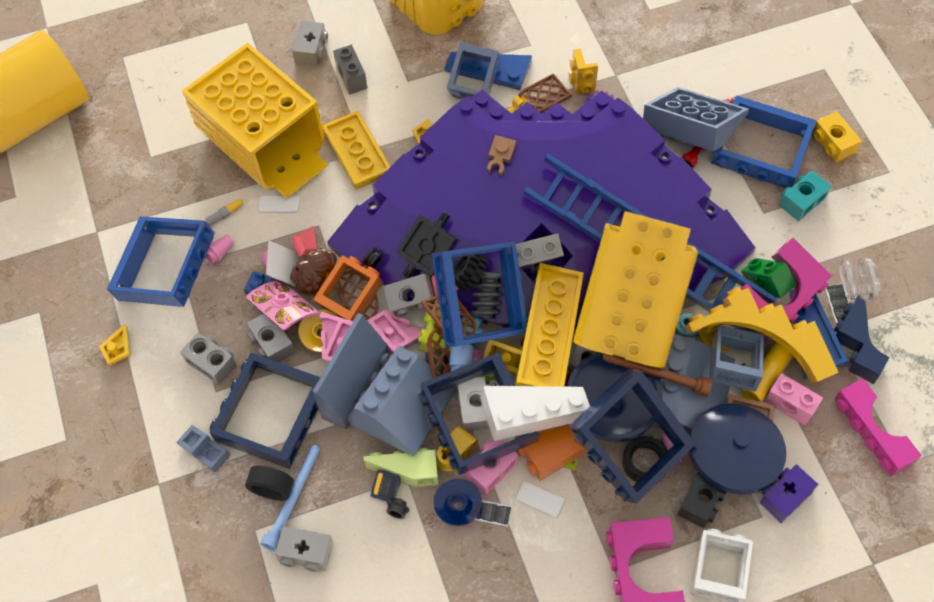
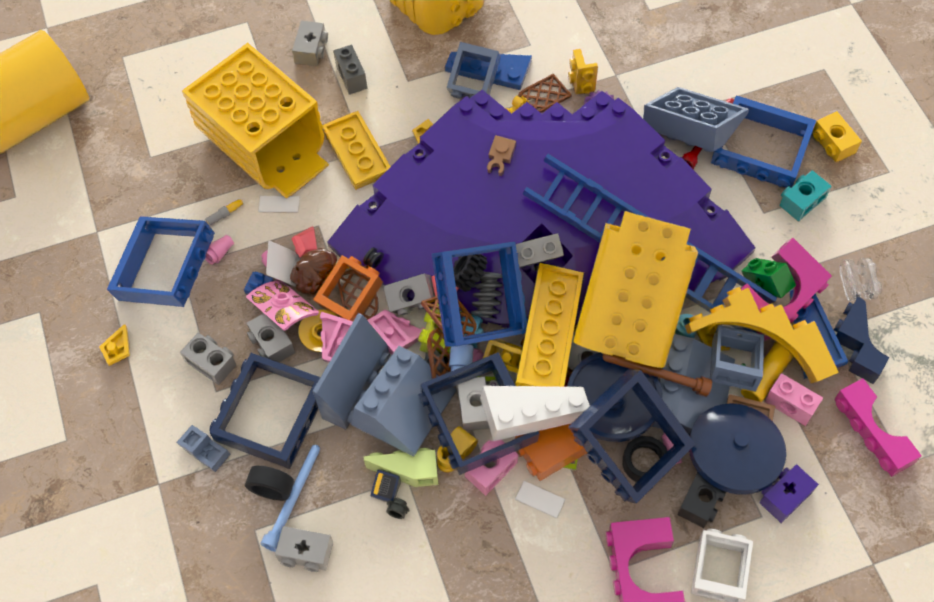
(422, 241): black plate -> none
(457, 491): clear blue dish -> none
(494, 513): sticker -> none
(837, 301): sticker -> none

